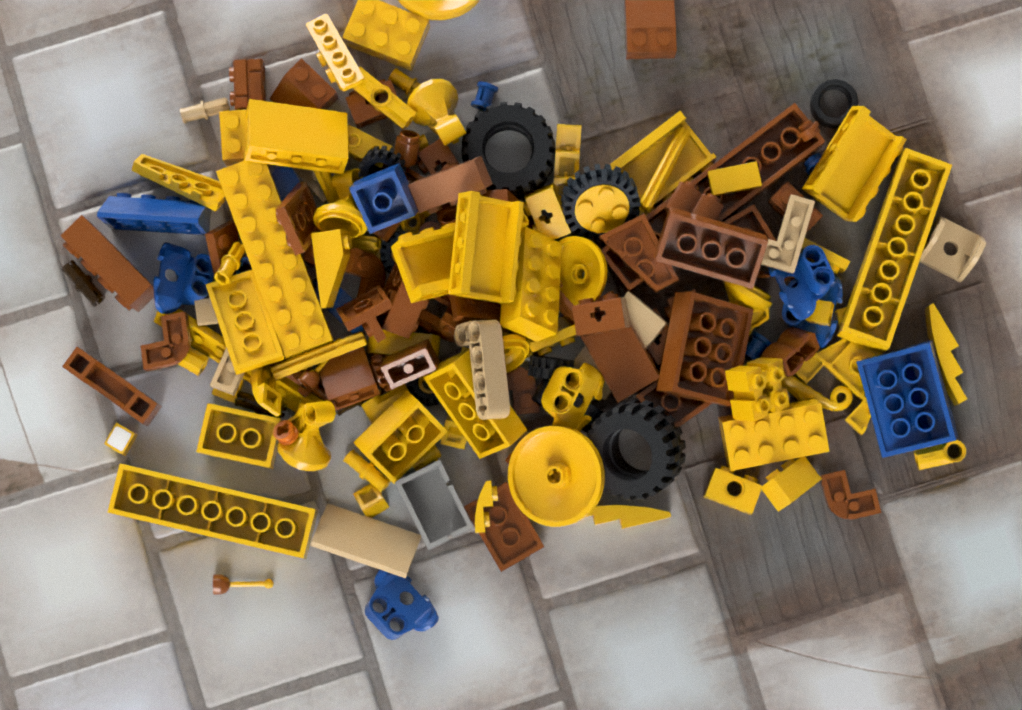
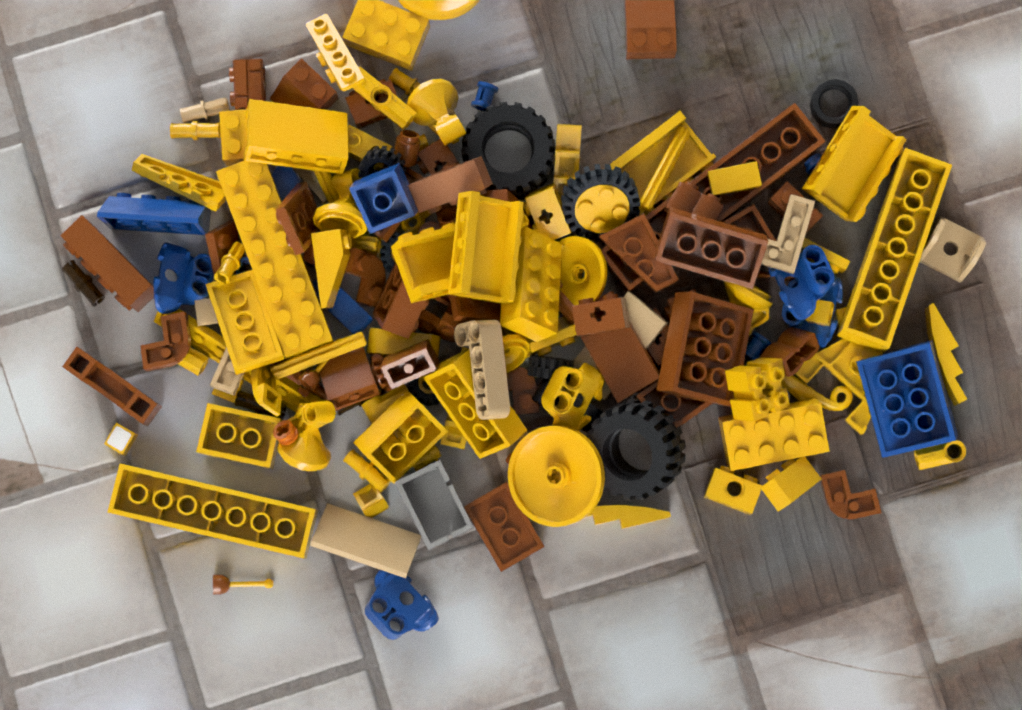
(195, 130): none -> yellow pin
(364, 311): dark orange bracket -> none
(486, 498): yellow slope -> none
(808, 130): dark orange plate -> none

